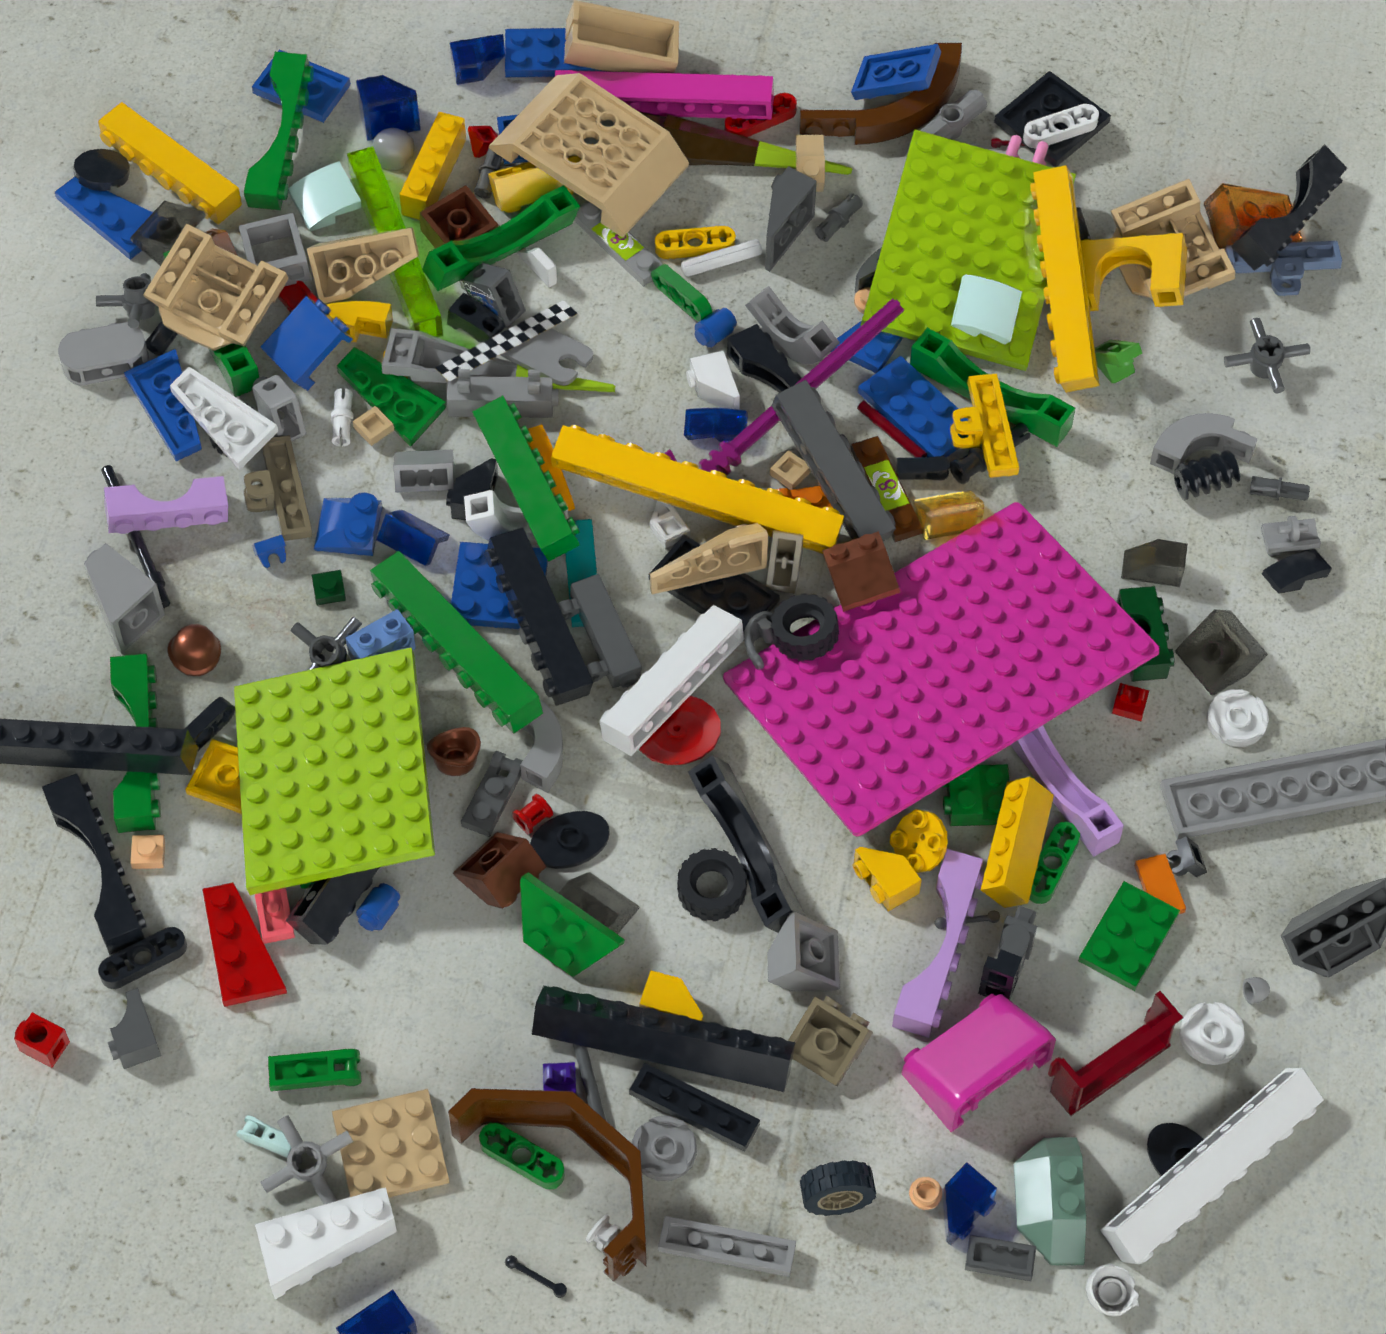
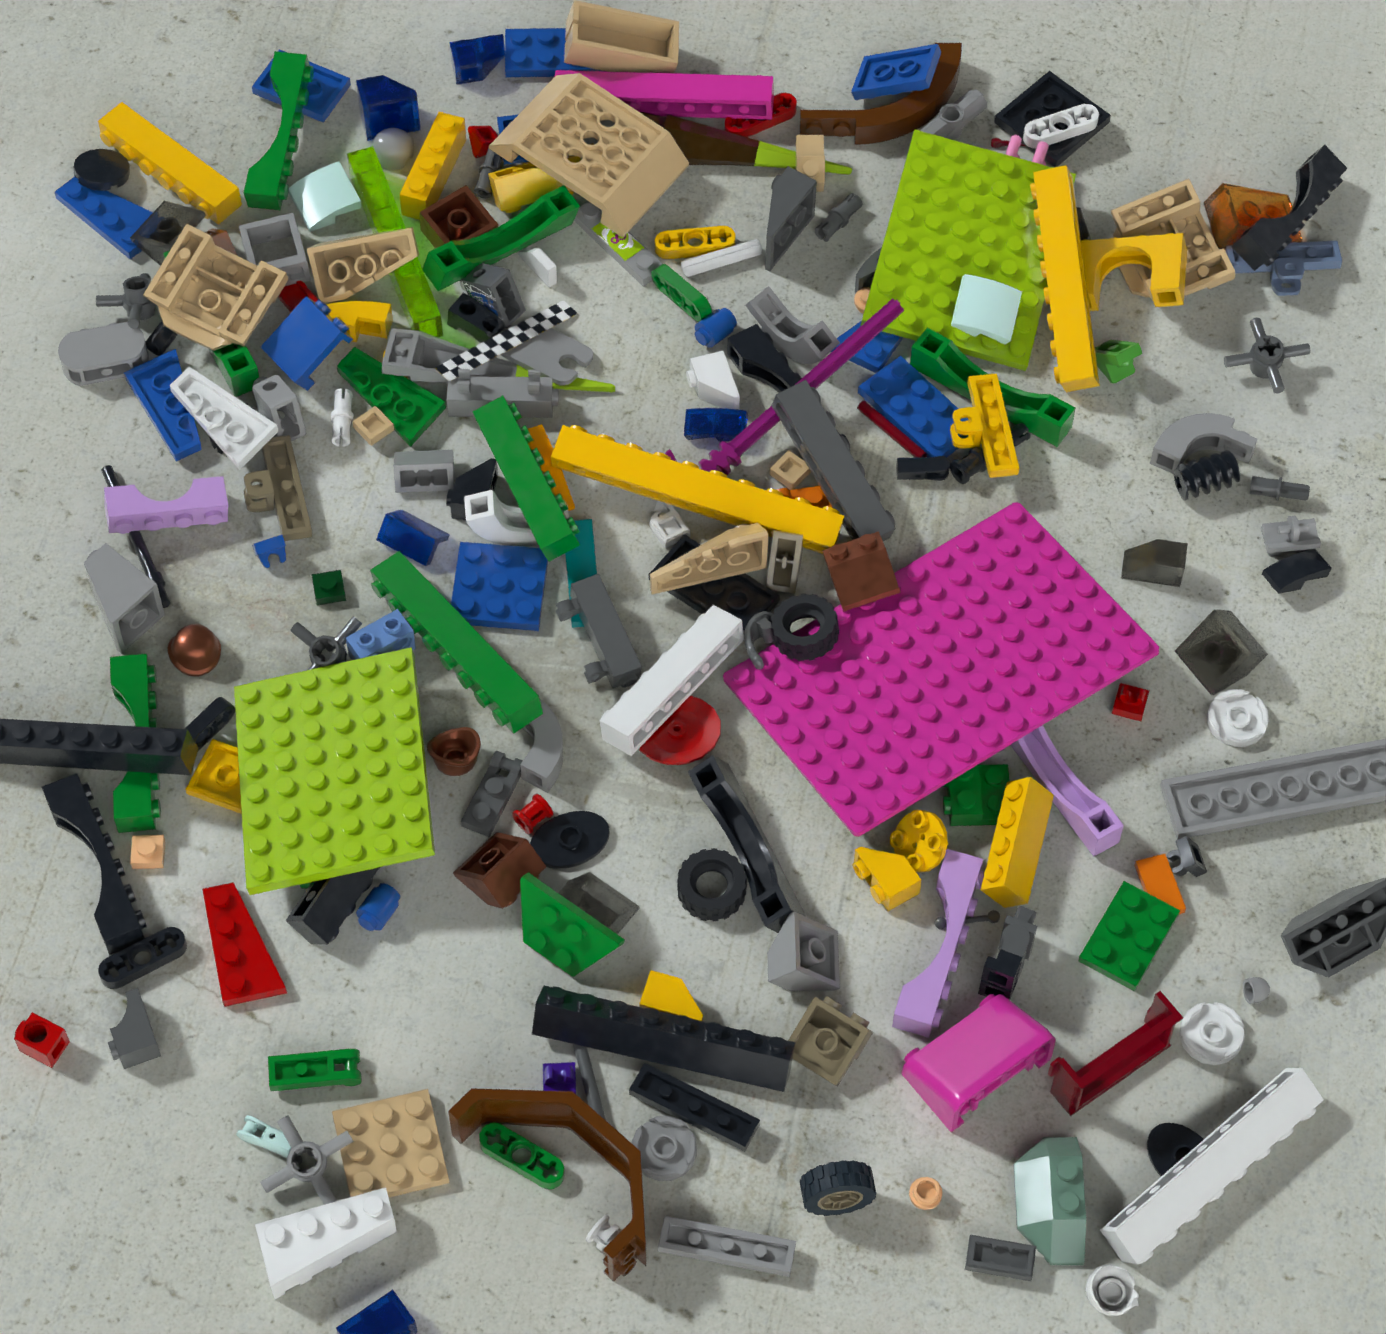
(272, 912): coral plate -> none
(349, 525): blue slope -> none
(538, 616): black brick -> none
(558, 1289): black hinge -> none
(883, 477): plate -> none
(948, 513): clear yellow slope -> none
(965, 1199): clear blue slope -> none
(1051, 849): green beam -> none
(1146, 611): dark green arch -> none

